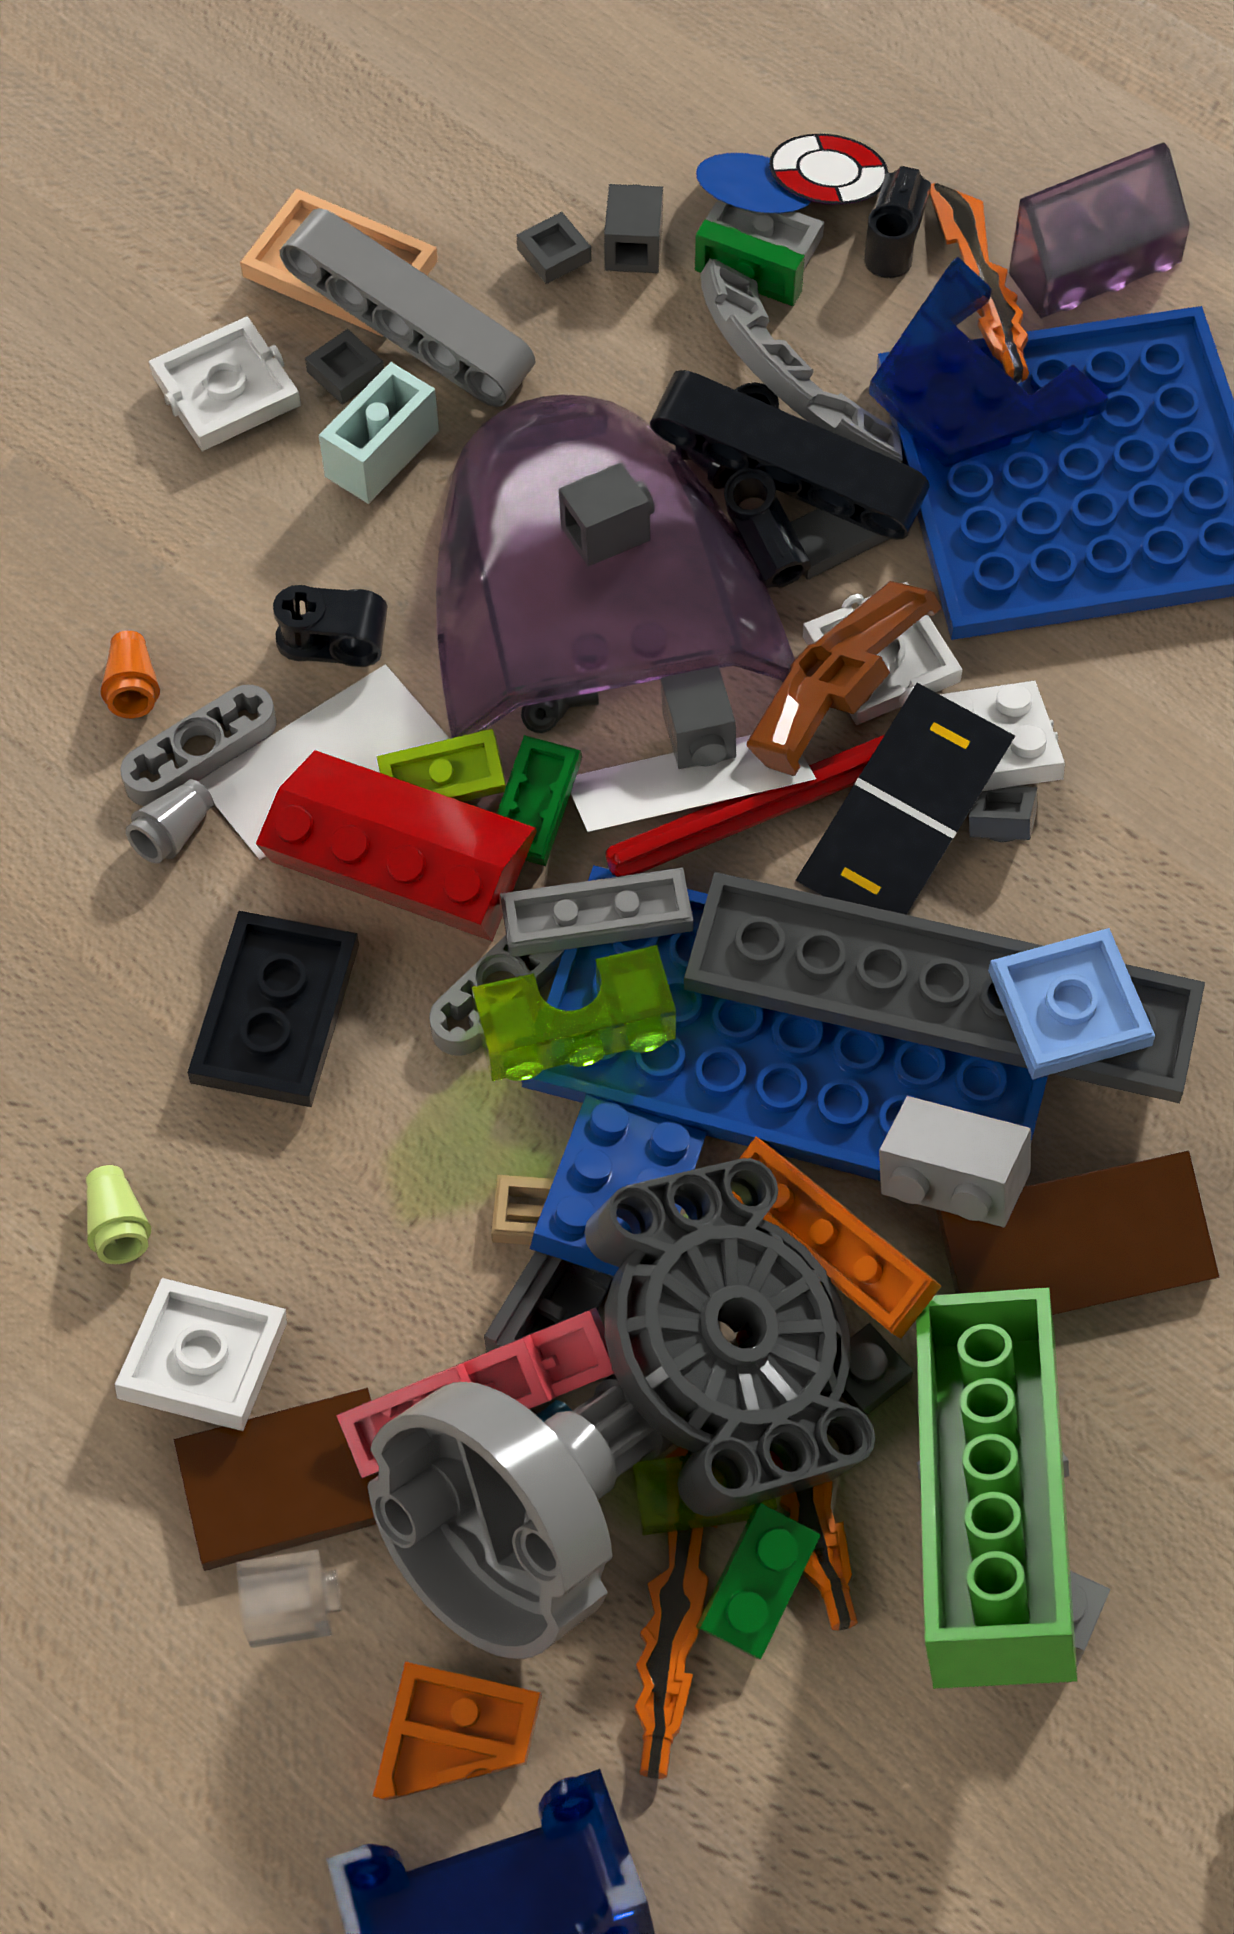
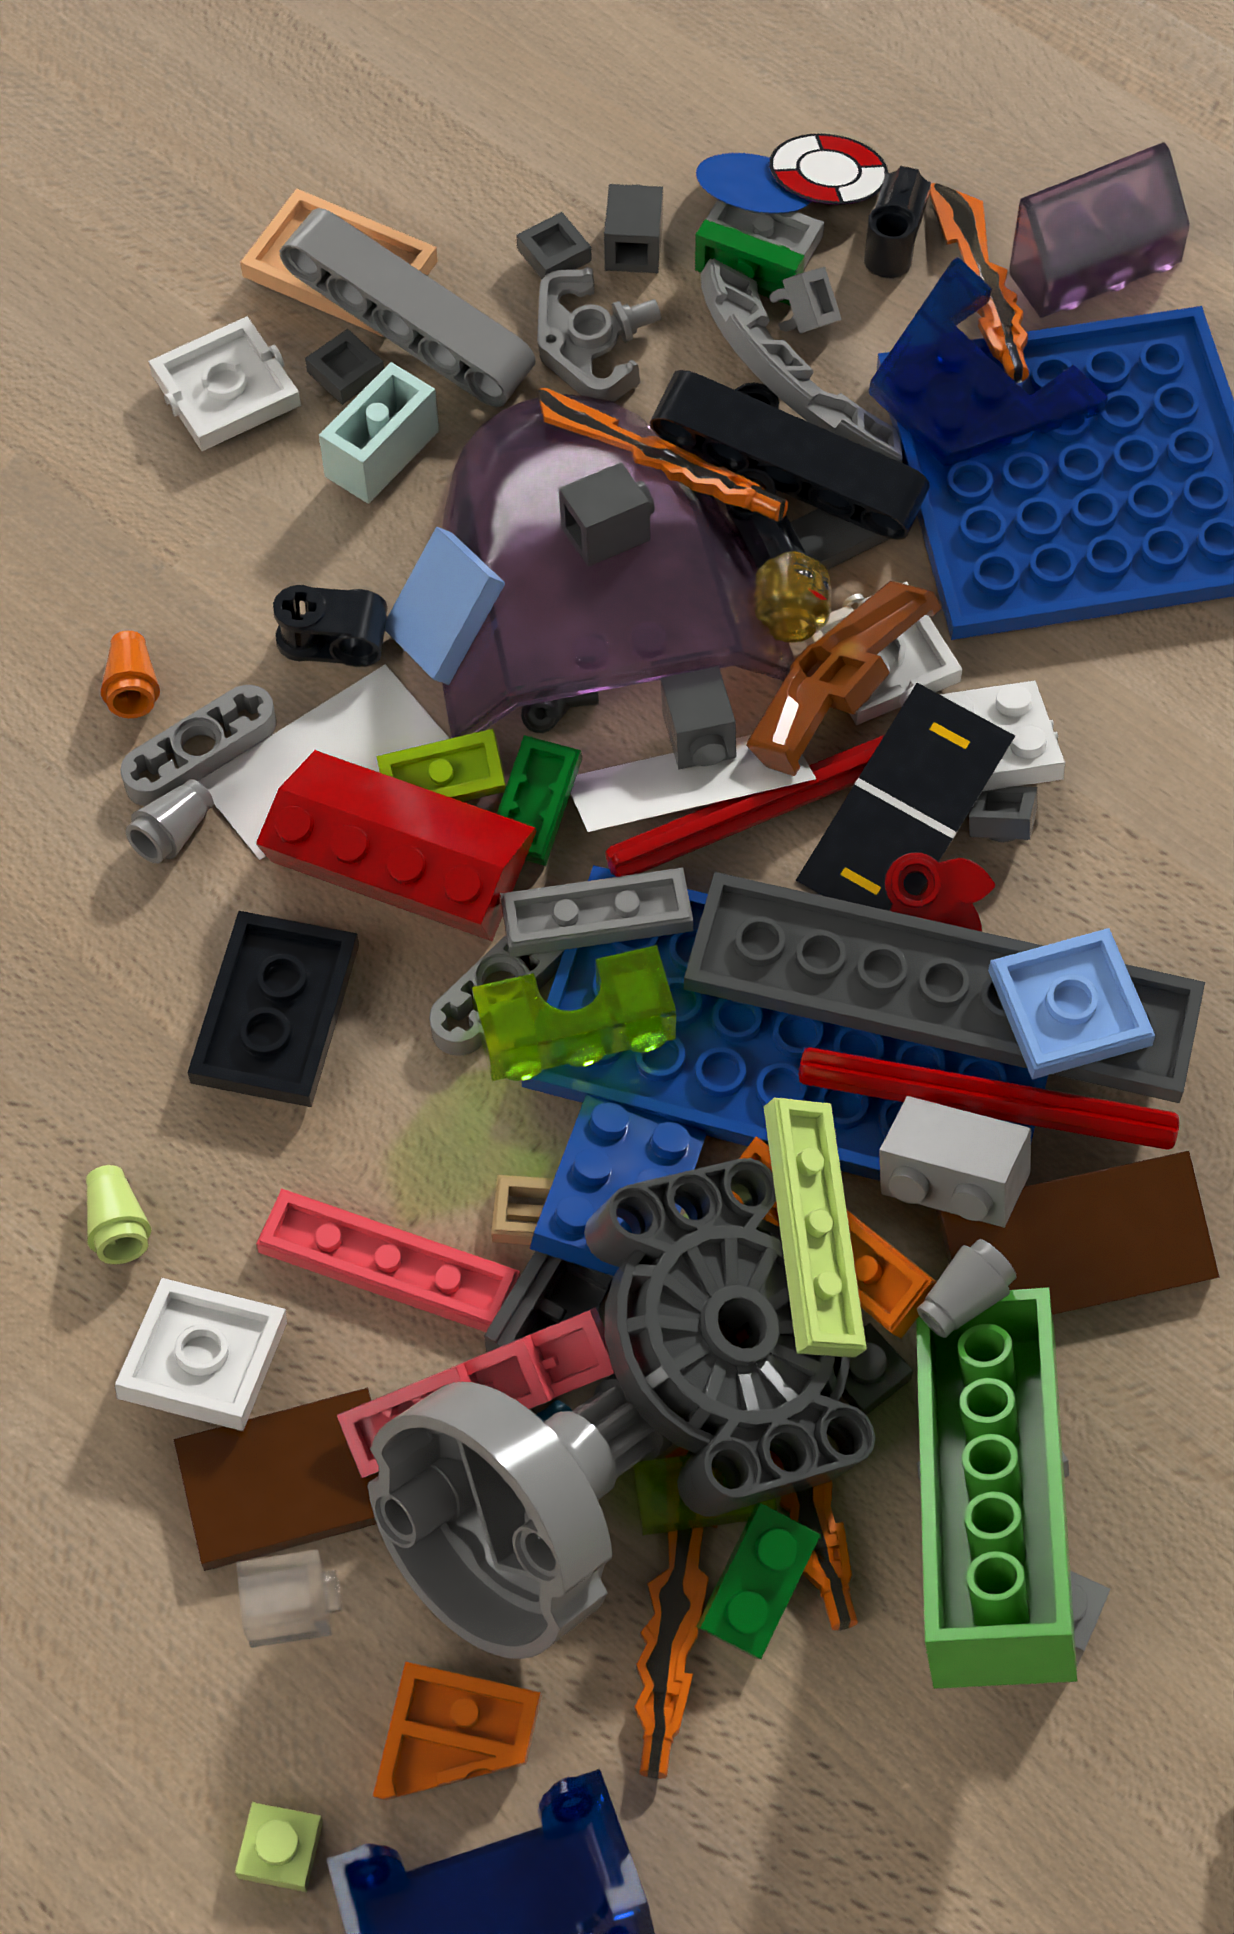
(279, 1847): none -> yellowish green plate
(386, 1260): none -> coral tile
(443, 605): none -> light blue tile
(574, 339): none -> light grey piece
(660, 454): none -> orange sword
(792, 596): none -> clear yellow head
(810, 301): none -> light grey tile
(814, 1228): none -> yellowish green tile
(949, 891): none -> red plate
(967, 1287): none -> light grey cone
(990, 1098): none -> red axle

